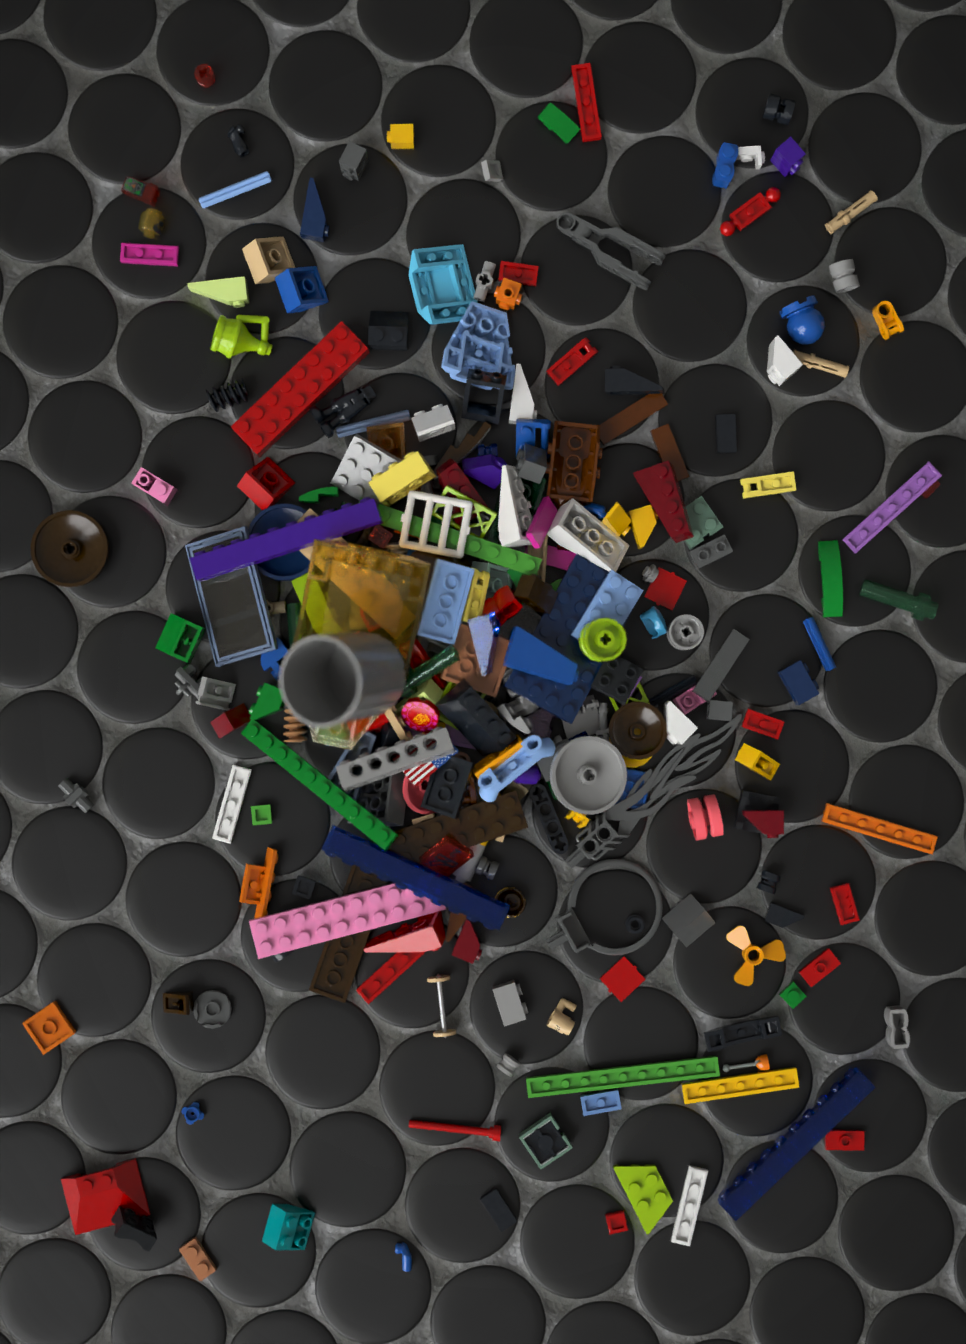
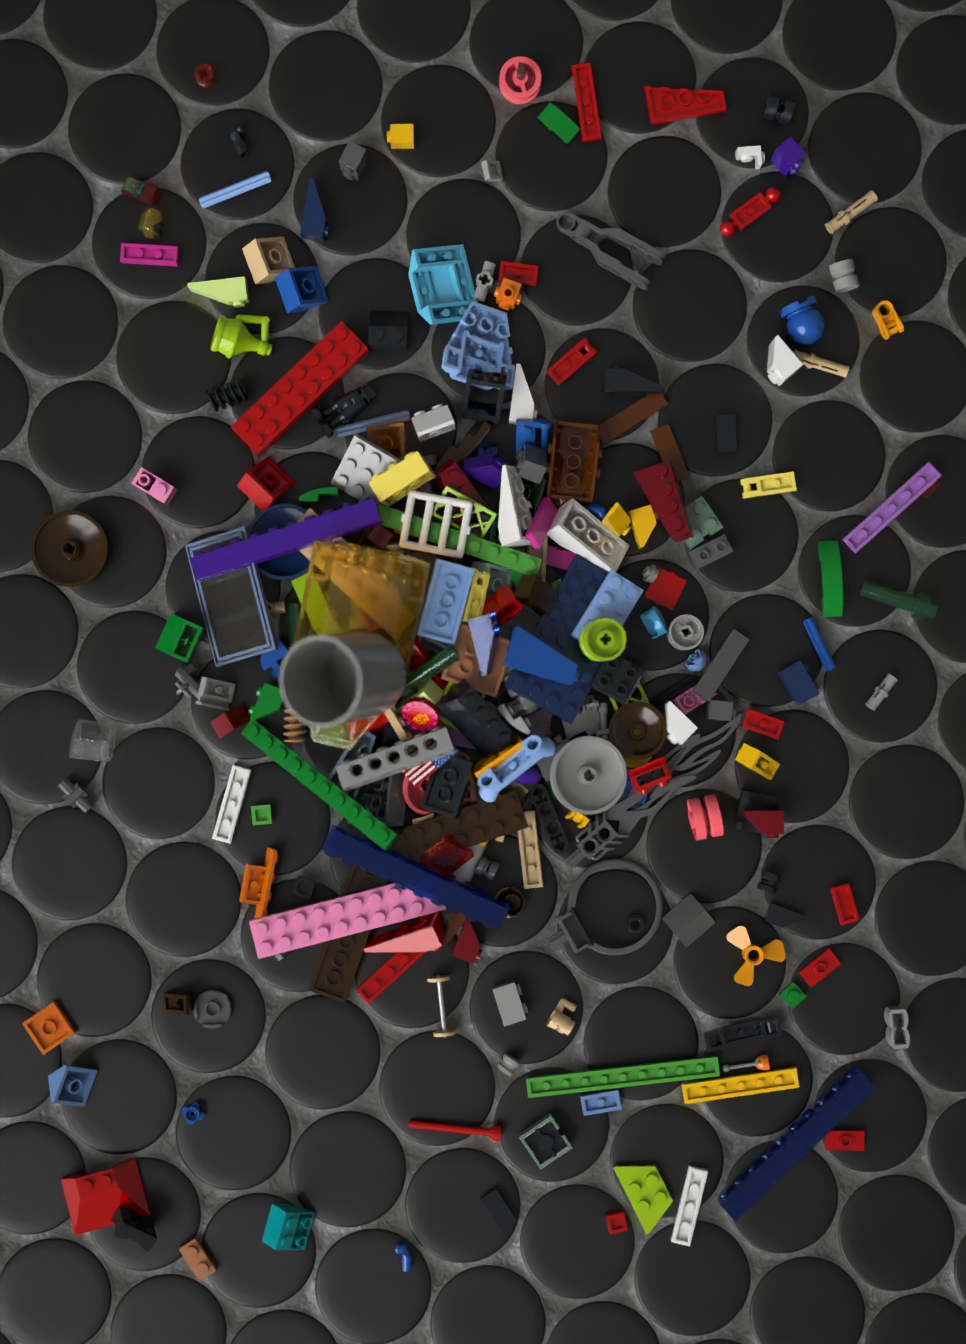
(71, 1085): none -> medium blue slope
(93, 740): none -> clear slope
(520, 80): none -> coral wheel
(530, 853): none -> tan tile
(622, 978): red piece -> none
(645, 768): none -> red window
(679, 104): none -> red wing
(696, 661): none -> medium blue plate
(725, 165): blue brick -> none
(879, 828): orange tile -> none
(881, 692): none -> light grey pin

